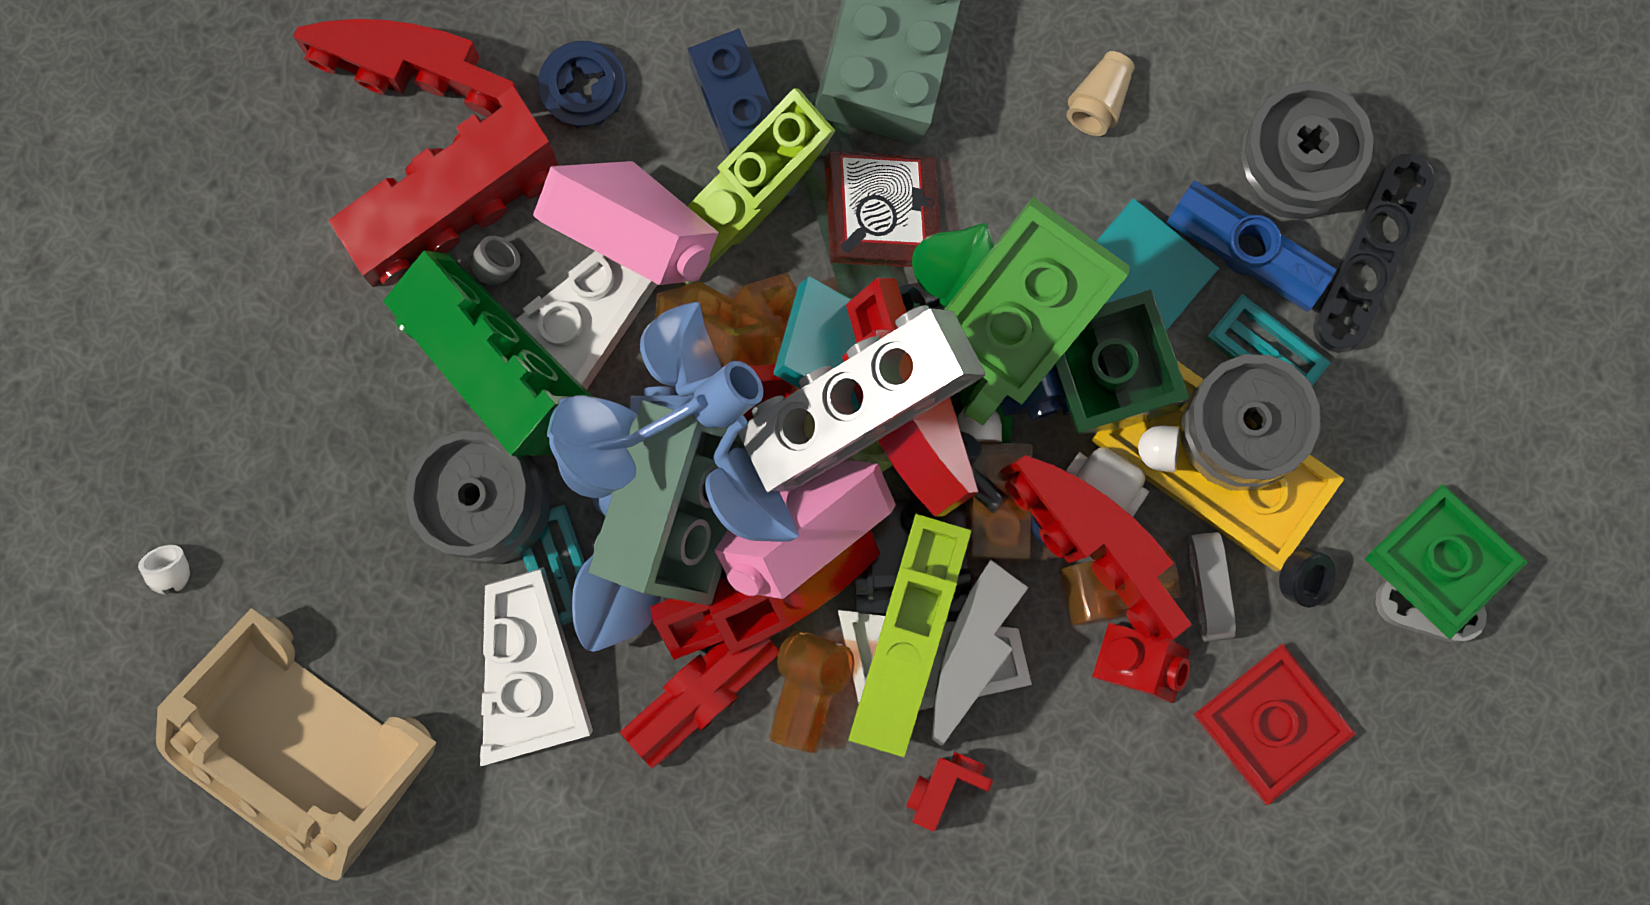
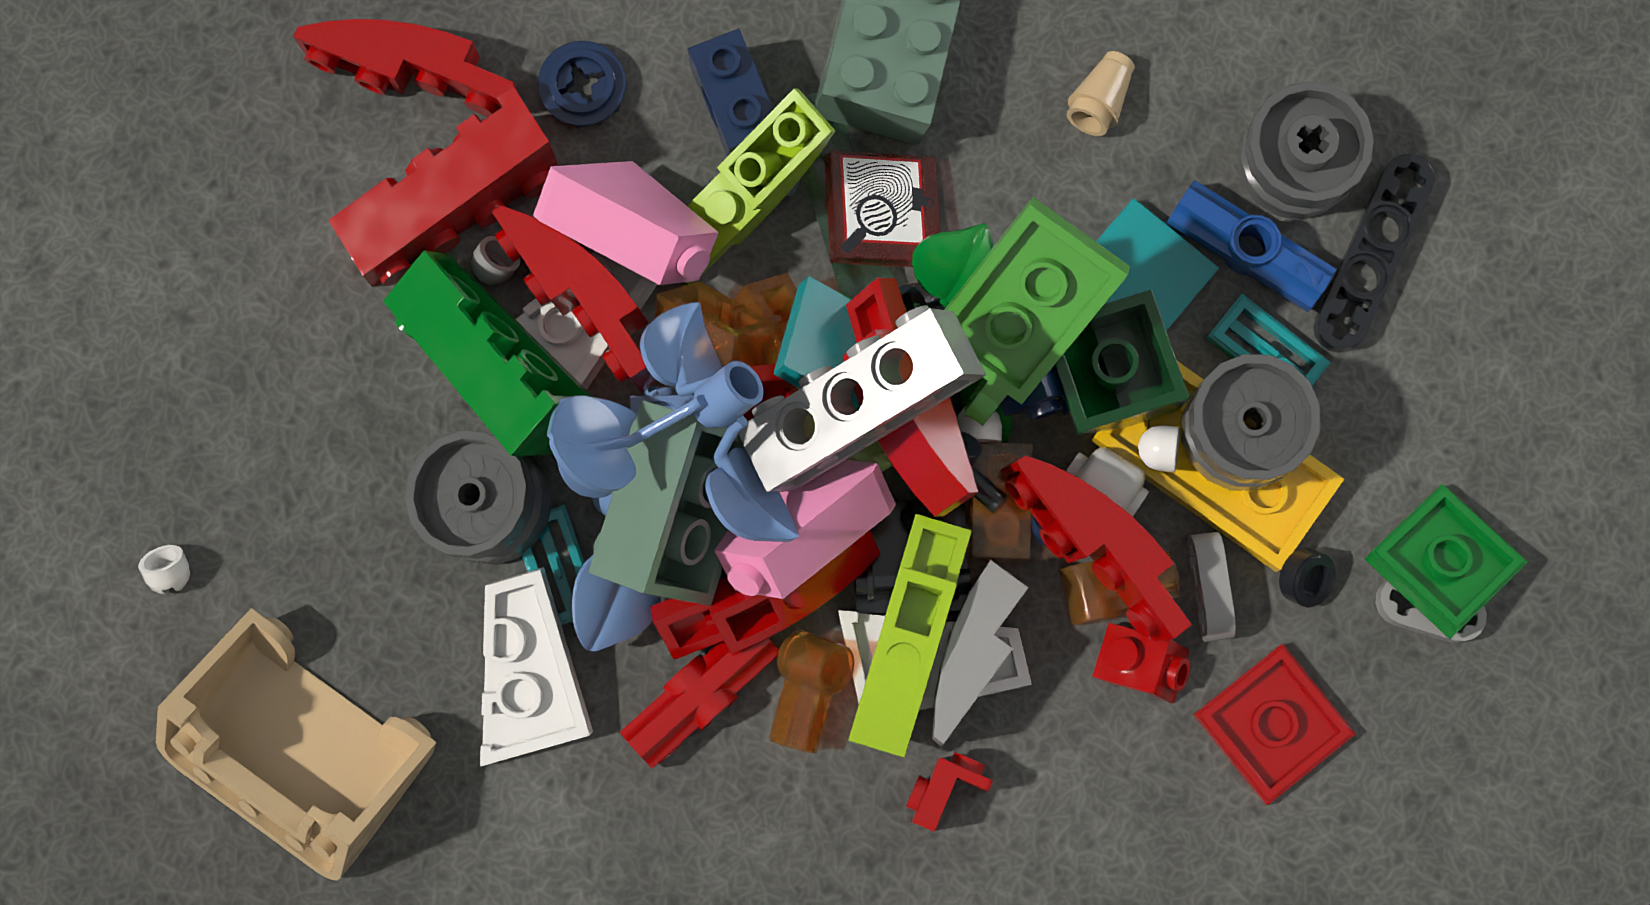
(579, 284): none -> red slope

